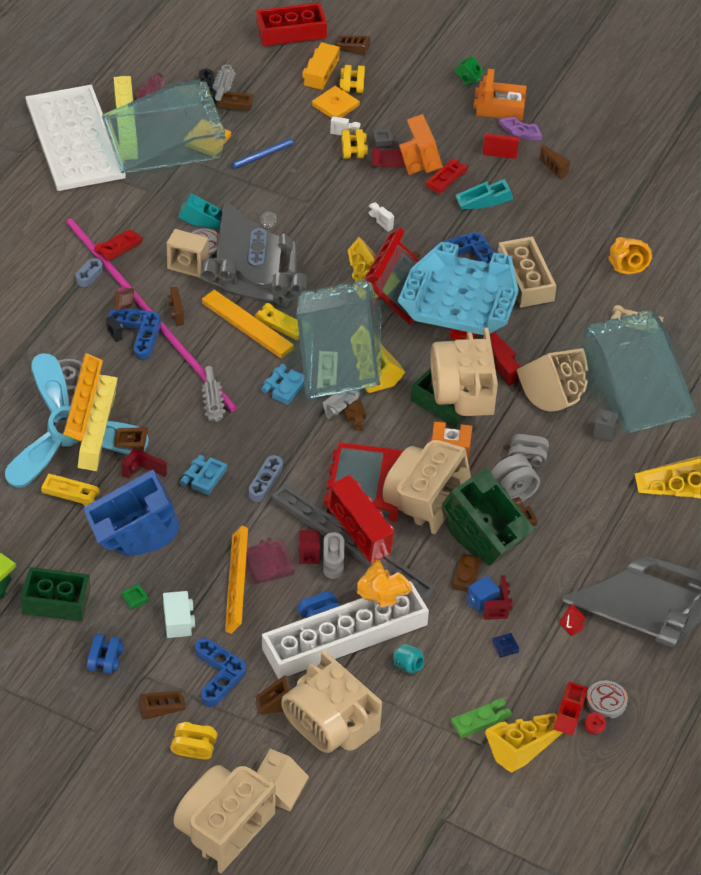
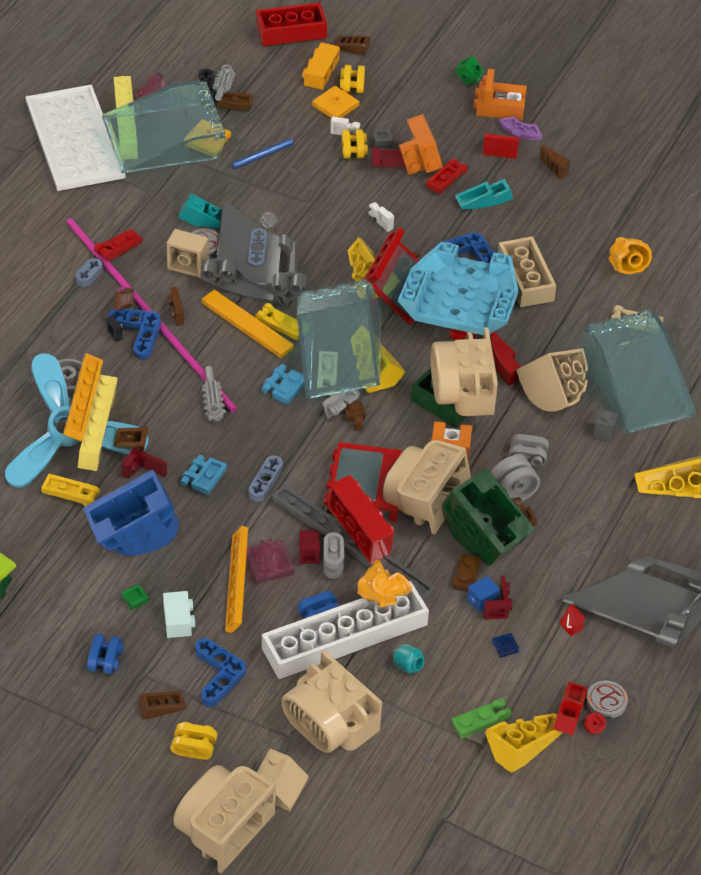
(55, 594): dark green brick -> none
(270, 699): reddish brown slope -> none

